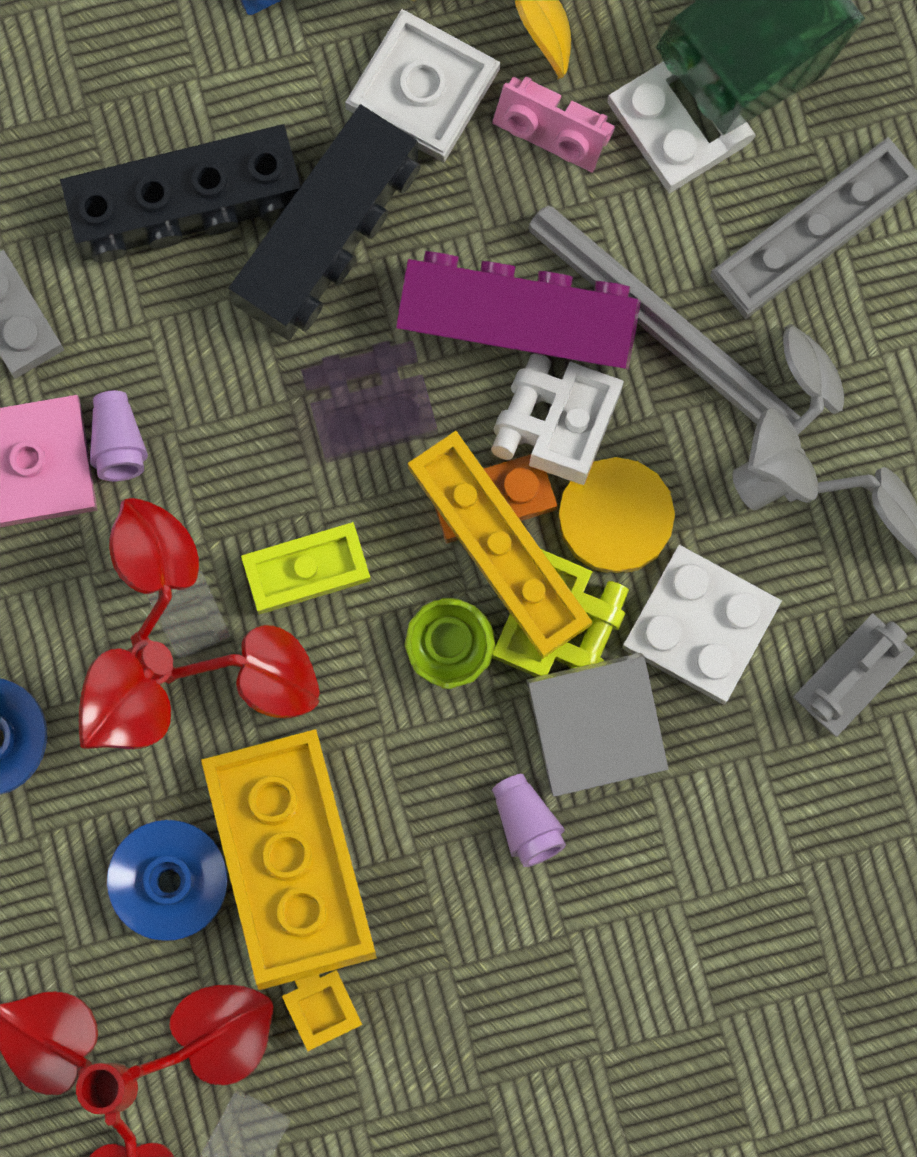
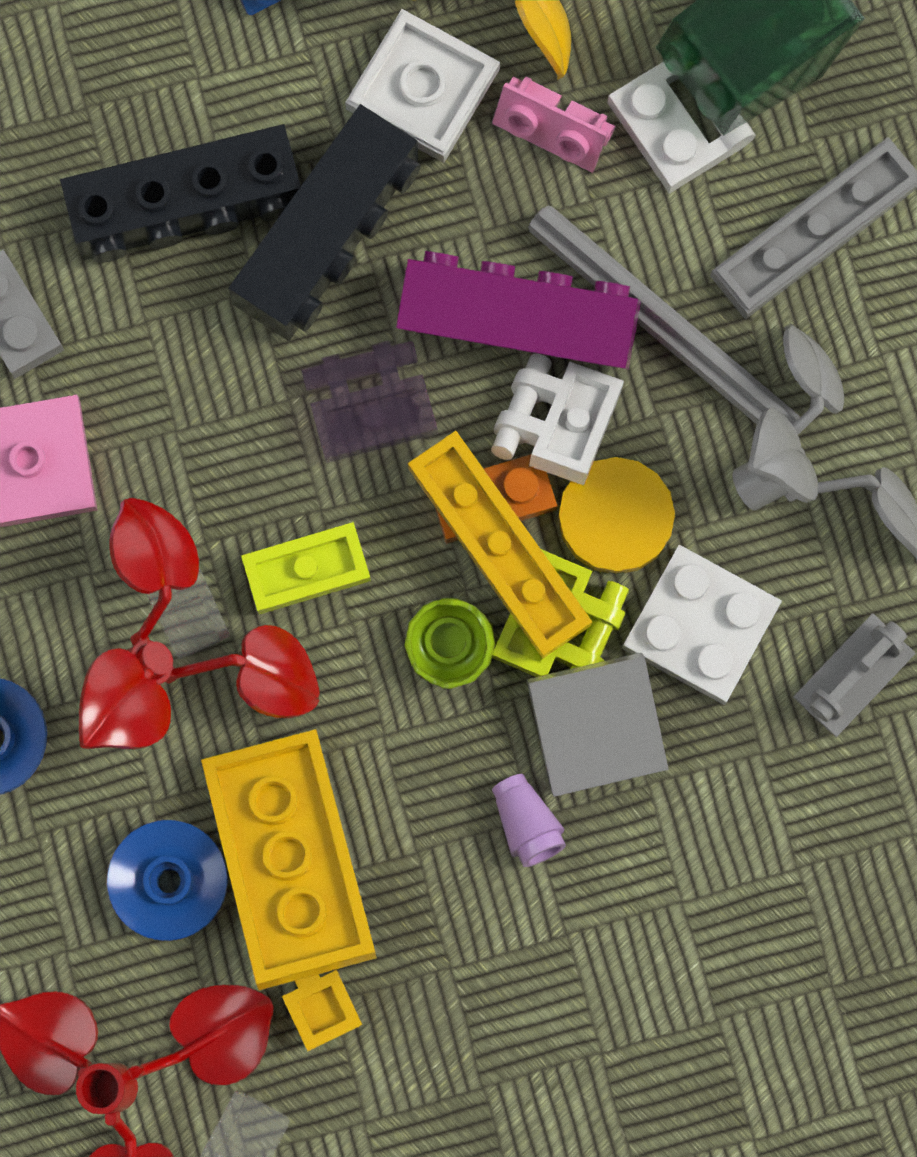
(115, 438): lavender cone -> none

